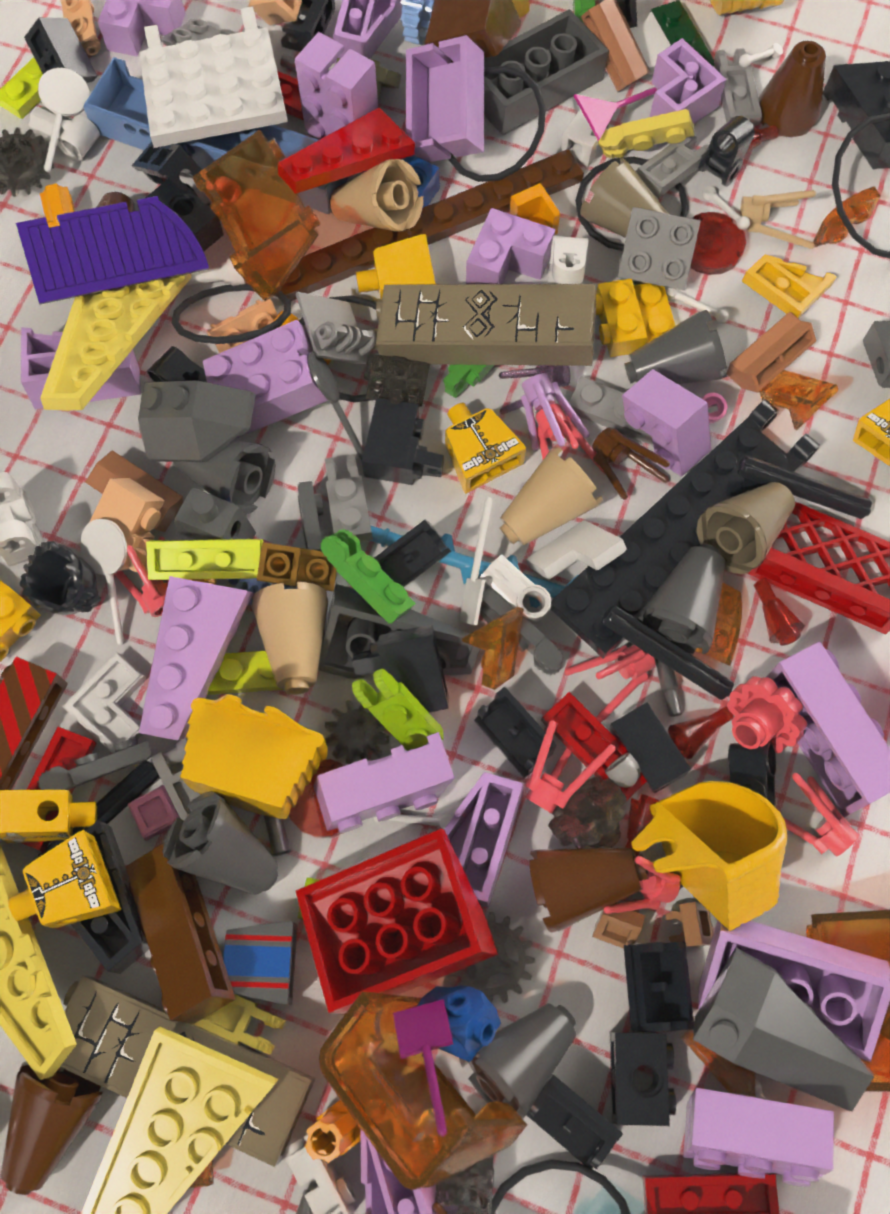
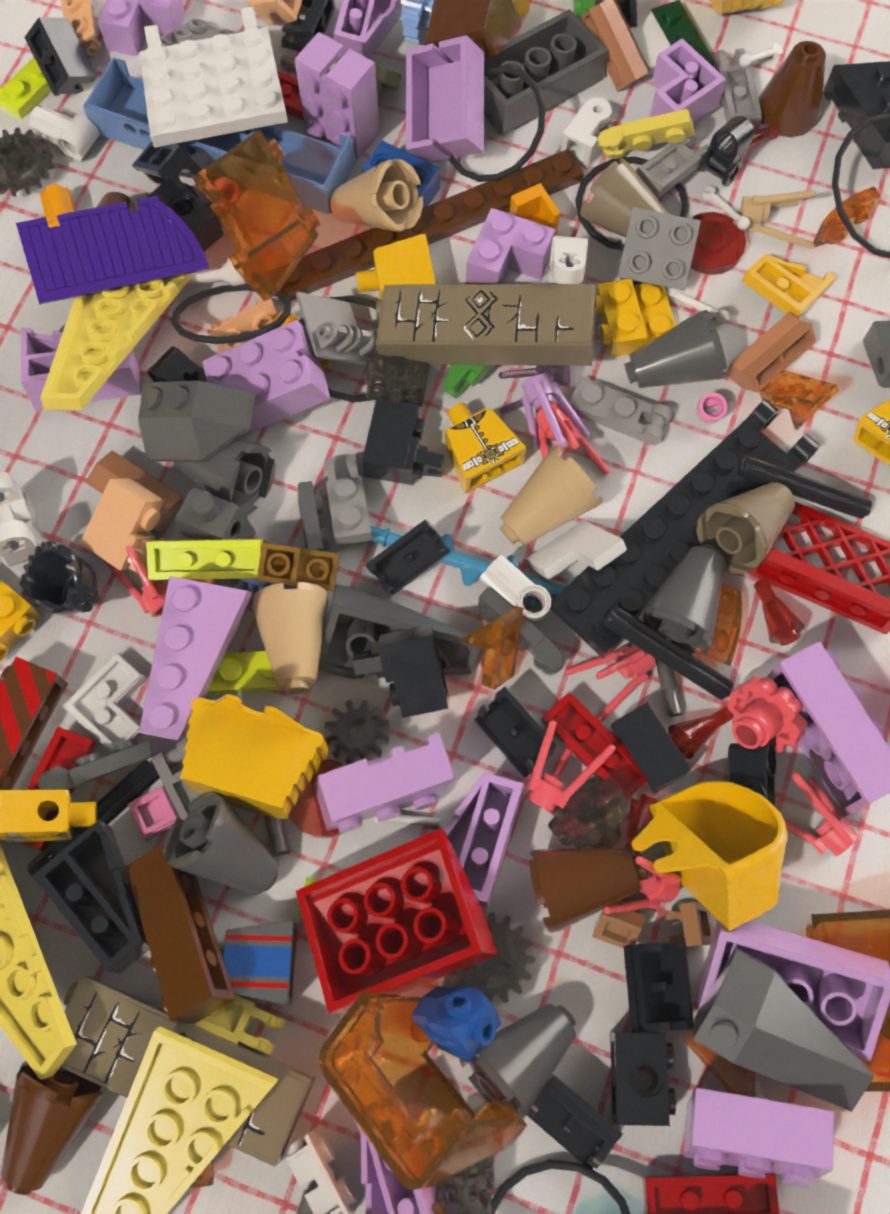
(65, 95): white piece -> none
(66, 885): yellow torso -> none
(106, 551): white piece -> none
(329, 388): dark grey piece -> none
(332, 1133): light orange piece -> none
(346, 152): red wing -> none
(366, 576): bright green hinge -> none
(397, 710): lime hinge -> none
(419, 1032): magenta piece -> none
(474, 587): white piece -> none
(599, 112): piece -> none
(615, 447): reddish brown plant -> none
(624, 770): light grey hinge -> none
(672, 418): lavender brick -> none

